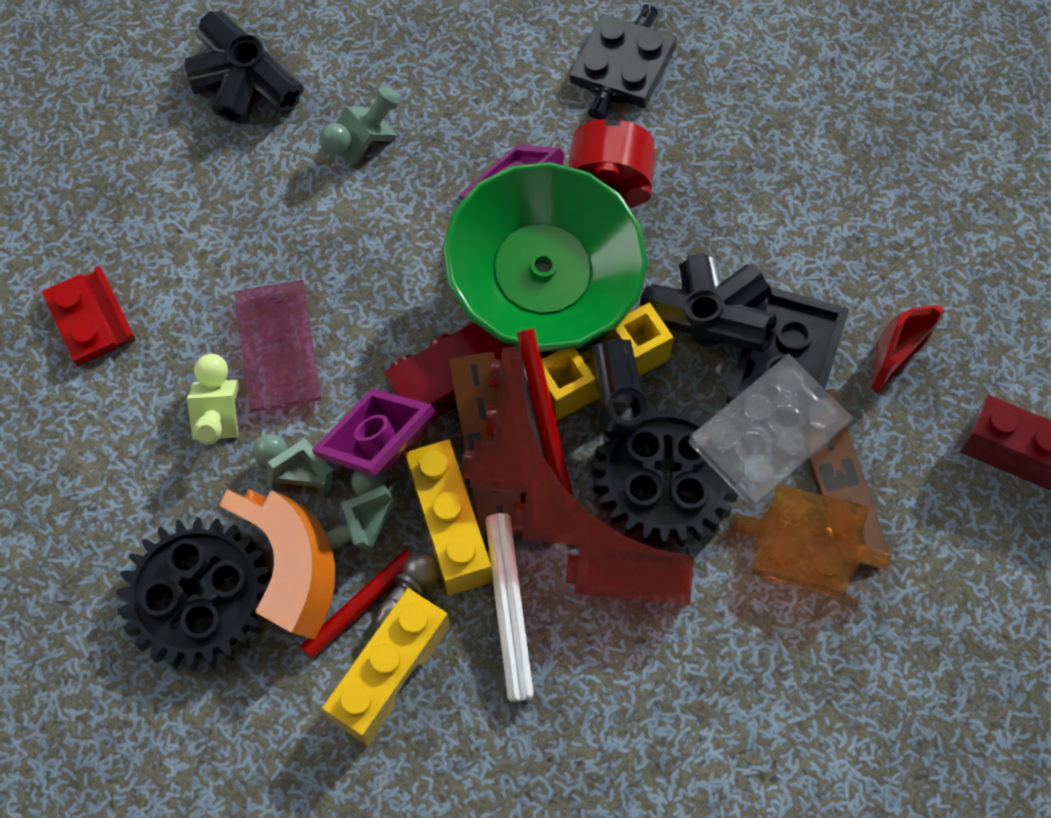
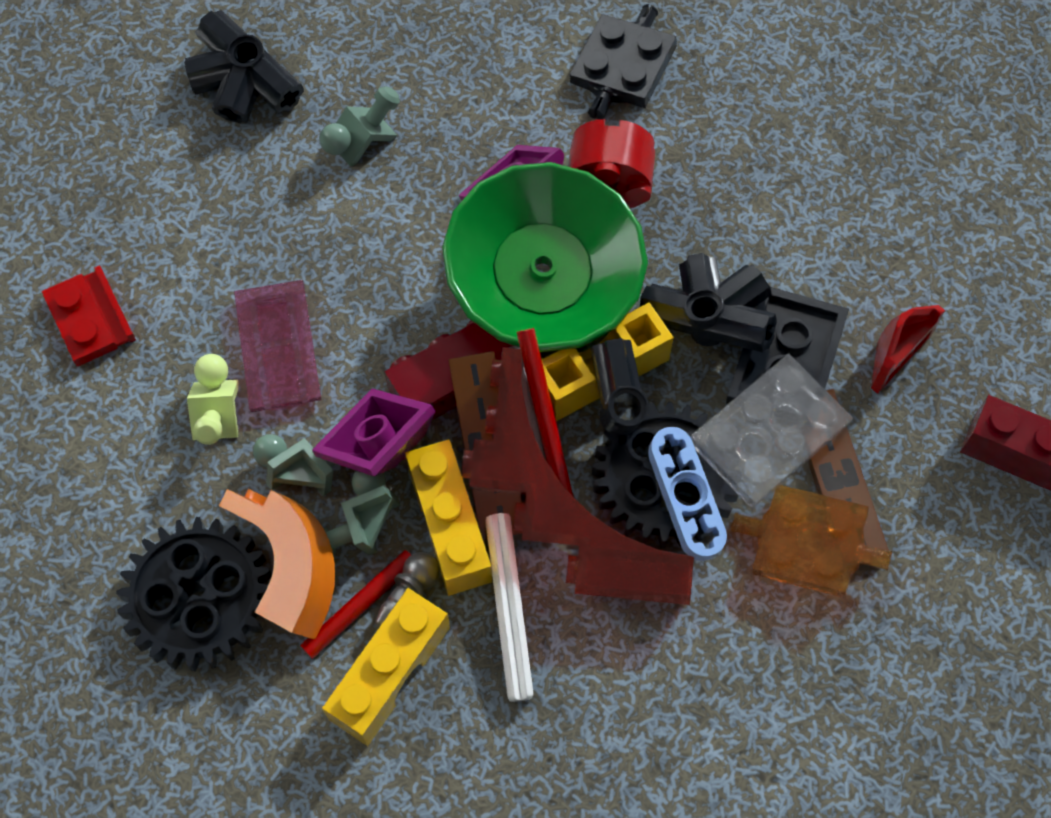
(664, 465): none -> light blue beam

